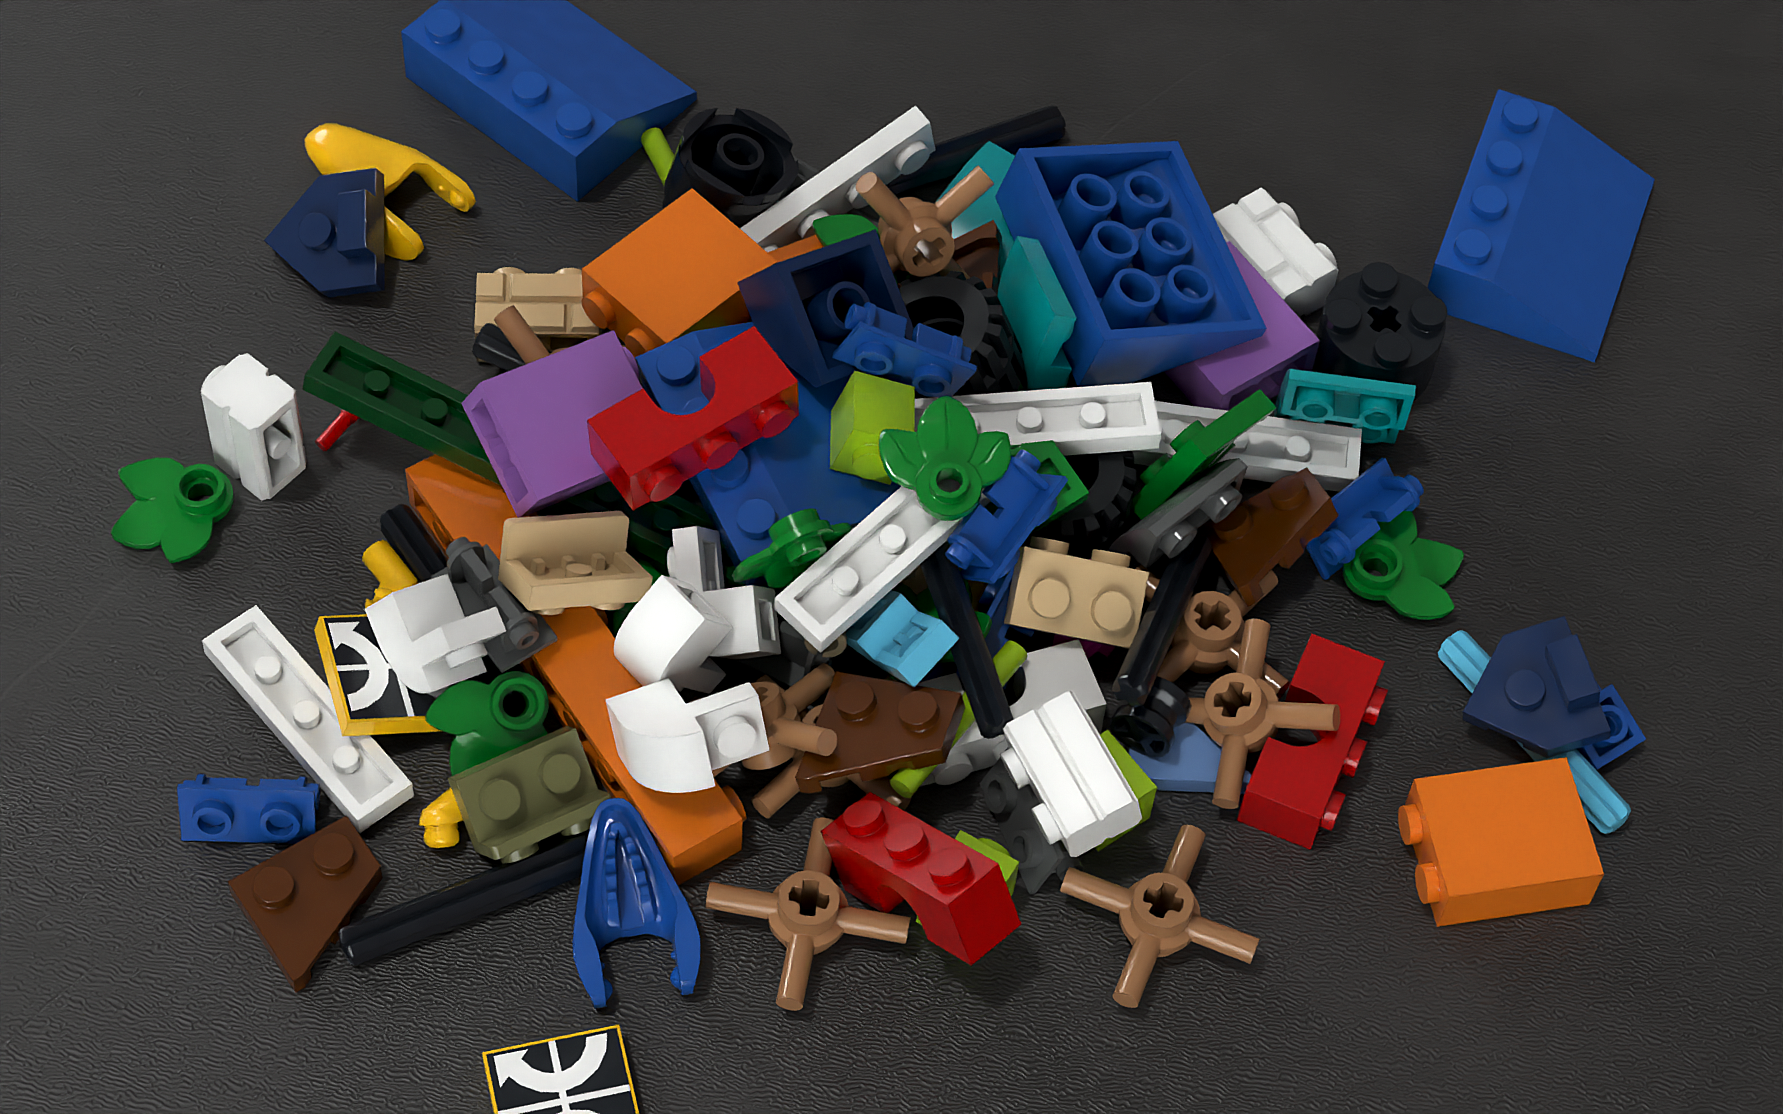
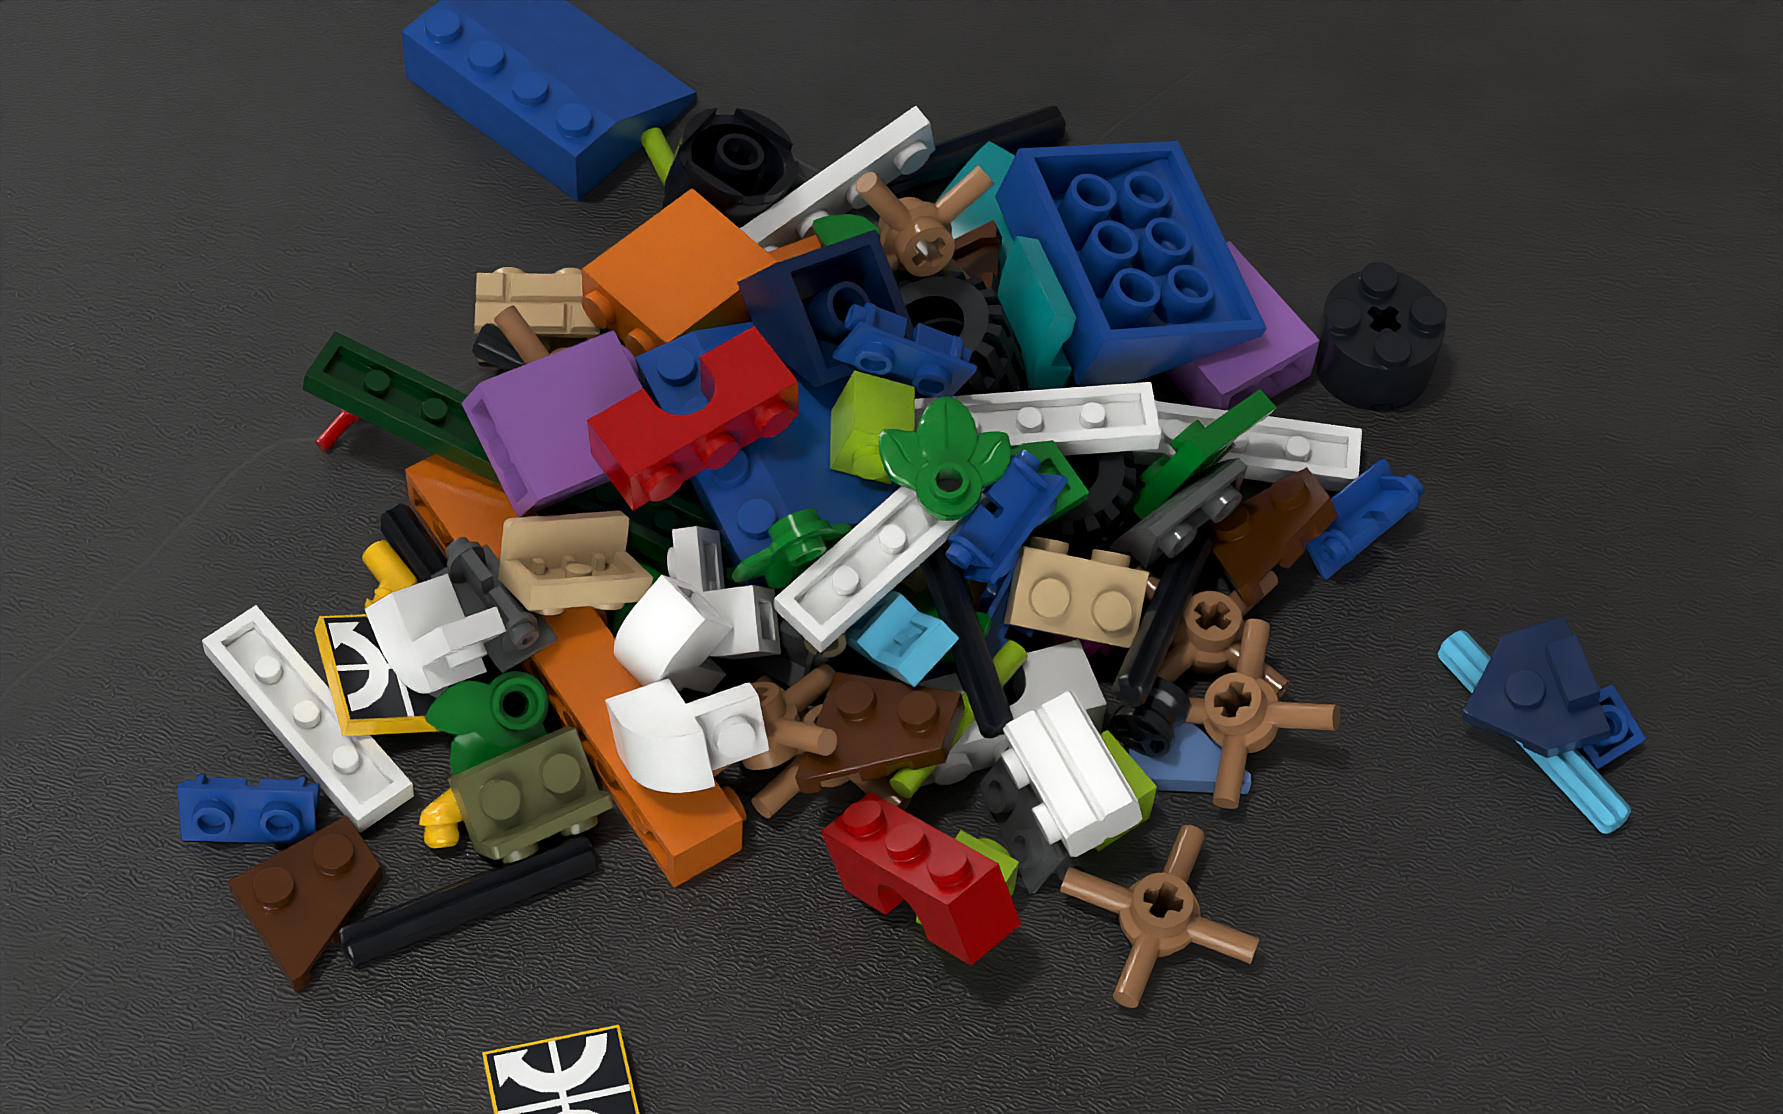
(166, 506): green plate -> none
(254, 426): white brick -> none
(337, 233): dark blue plate -> none
(346, 149): yellow animal -> none
(629, 894): blue animal -> none
(804, 934): medium nougat bar -> none
(1279, 250): white brick -> none
(1296, 785): red arch -> none
(1346, 401): teal slope -> none
(1410, 569): green plate -> none
(1500, 842): orange brick -> none
(1541, 229): blue slope -> none

